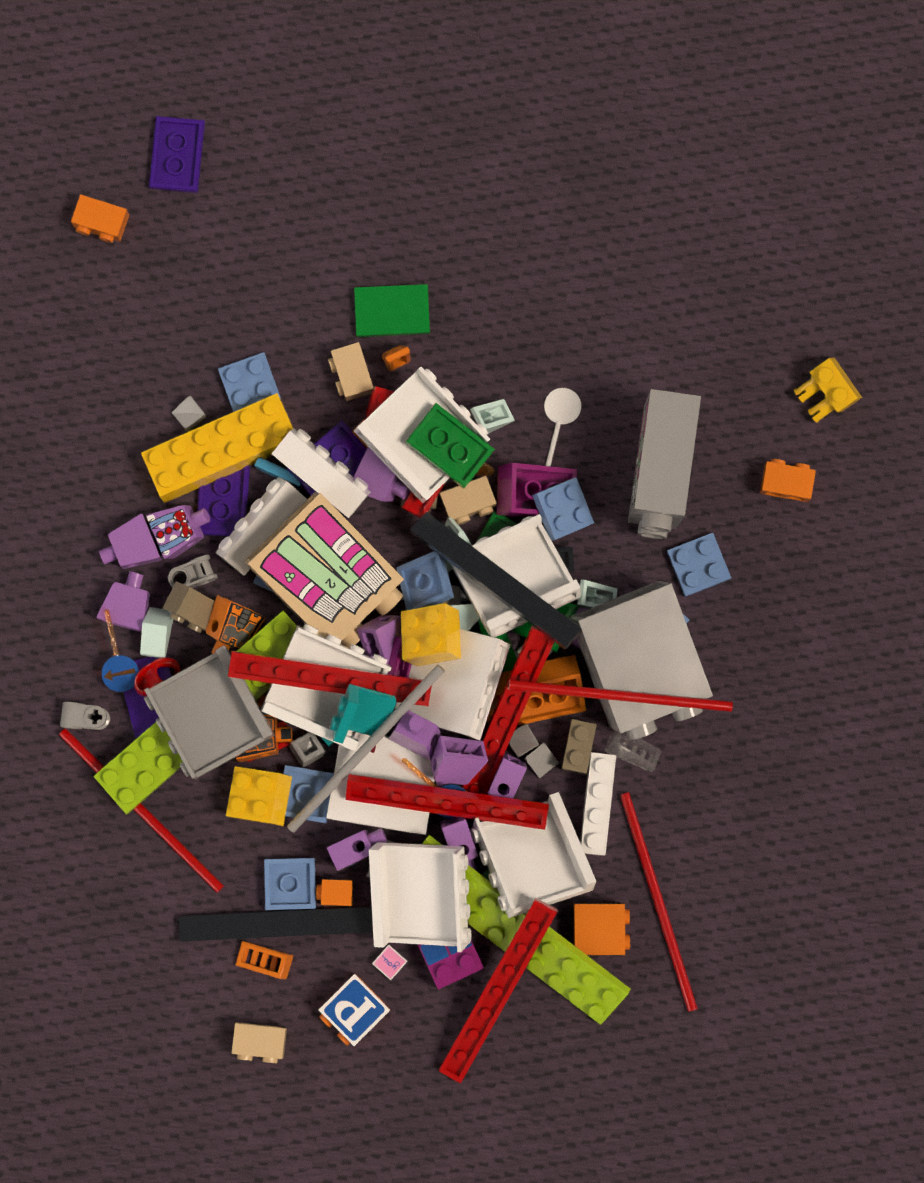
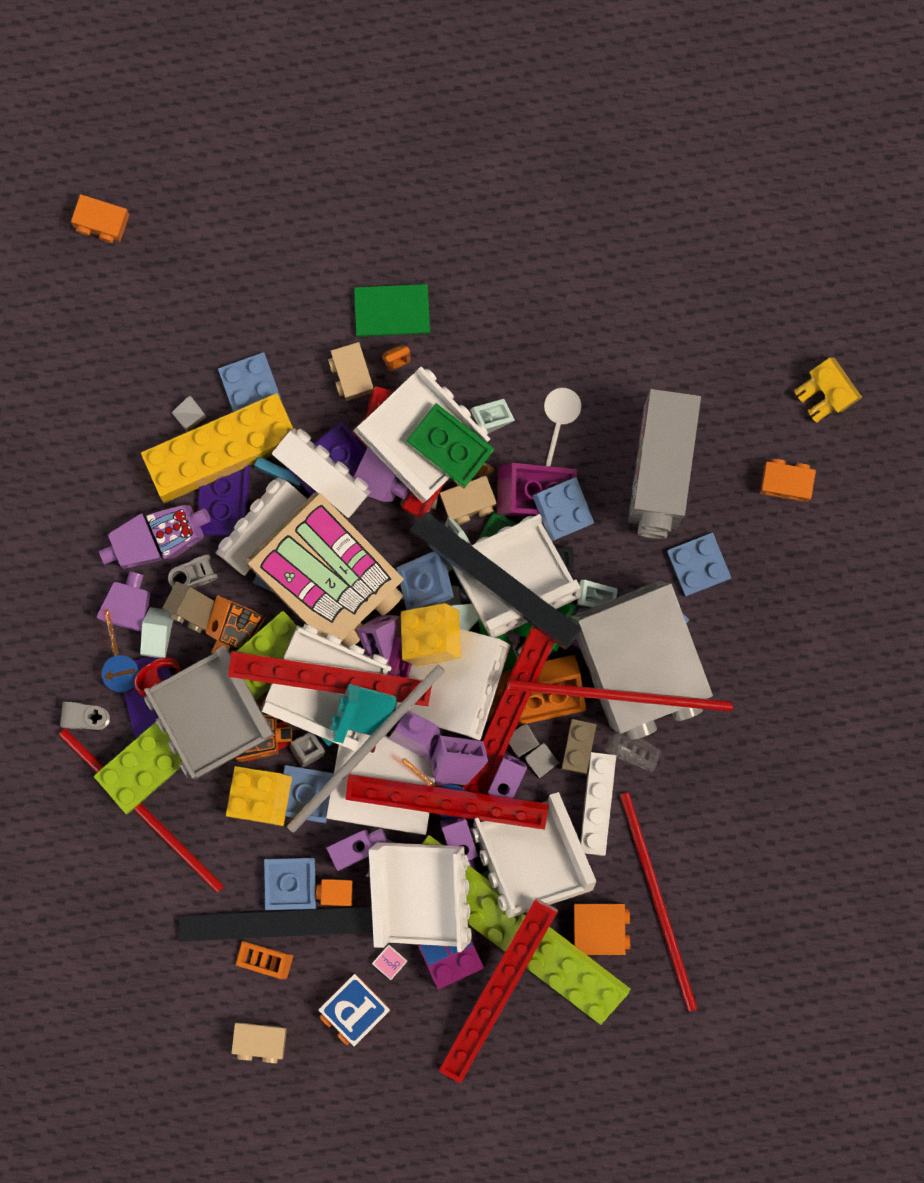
(177, 154): dark purple tile -> none

